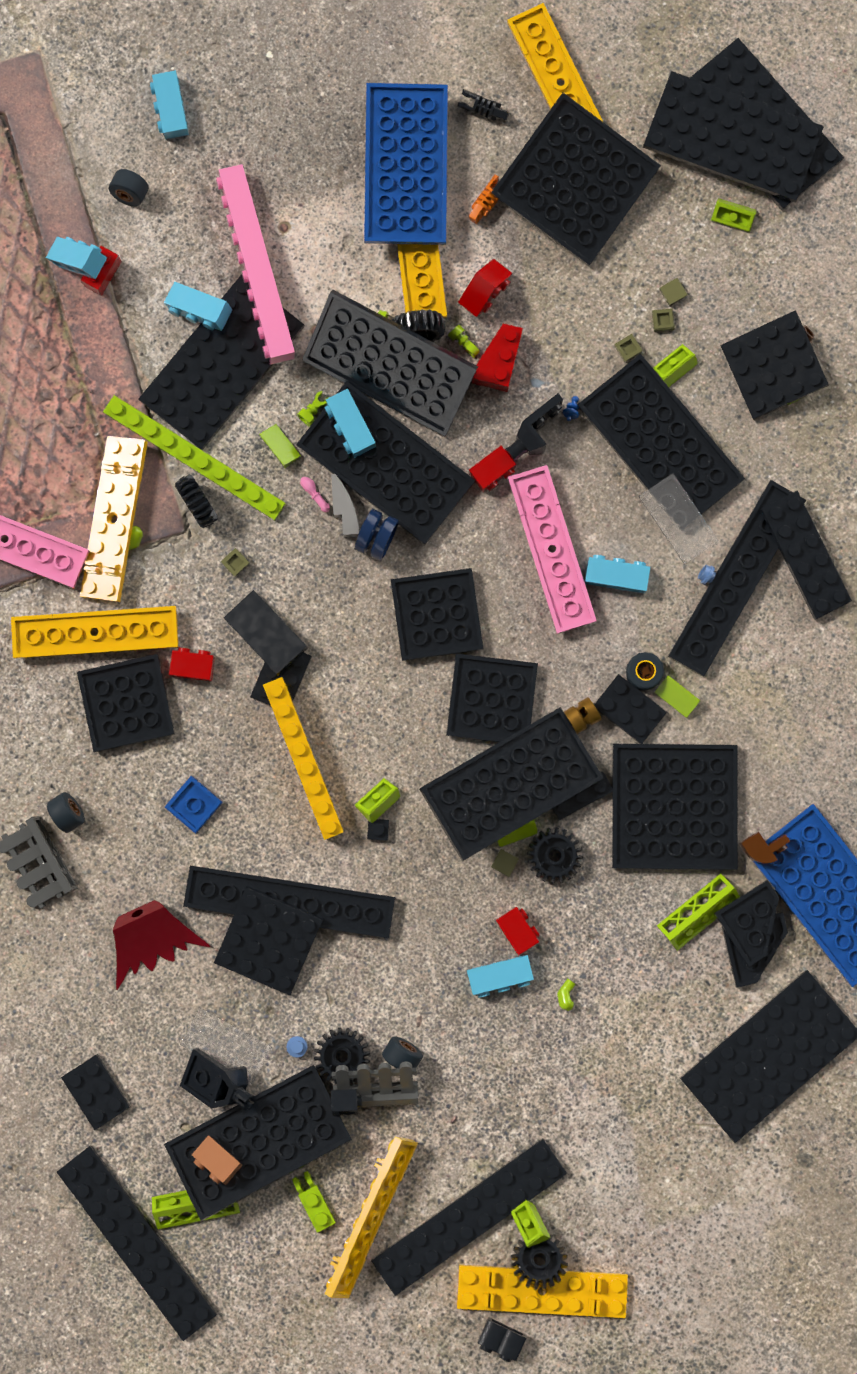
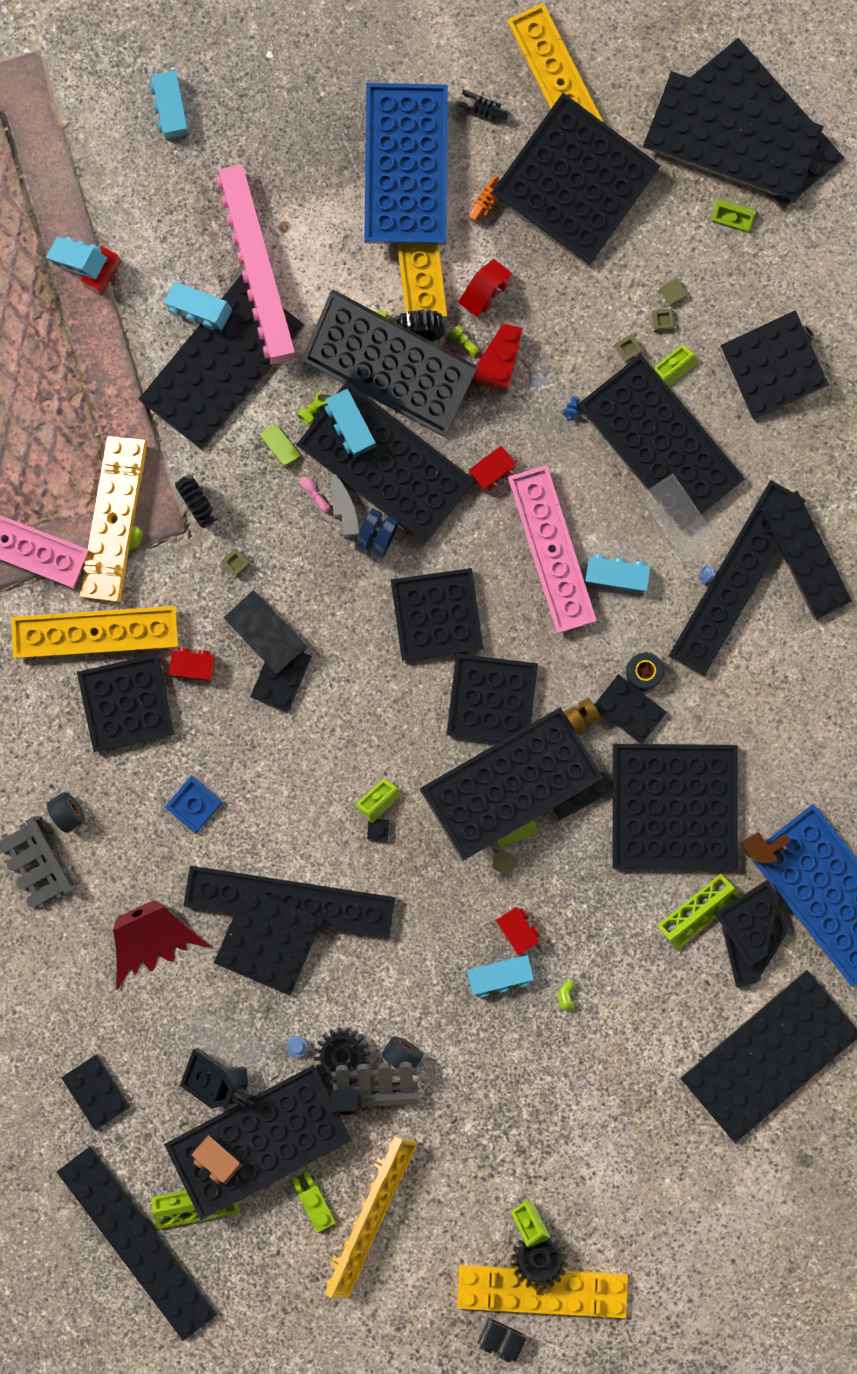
(128, 187): black wheel -> none
(194, 458): lime plate -> none
(303, 758): yellow brick -> none
(468, 1217): black plate -> none
(527, 438): black plate -> none
(566, 861): black gear -> none
(677, 696): lime slope -> none

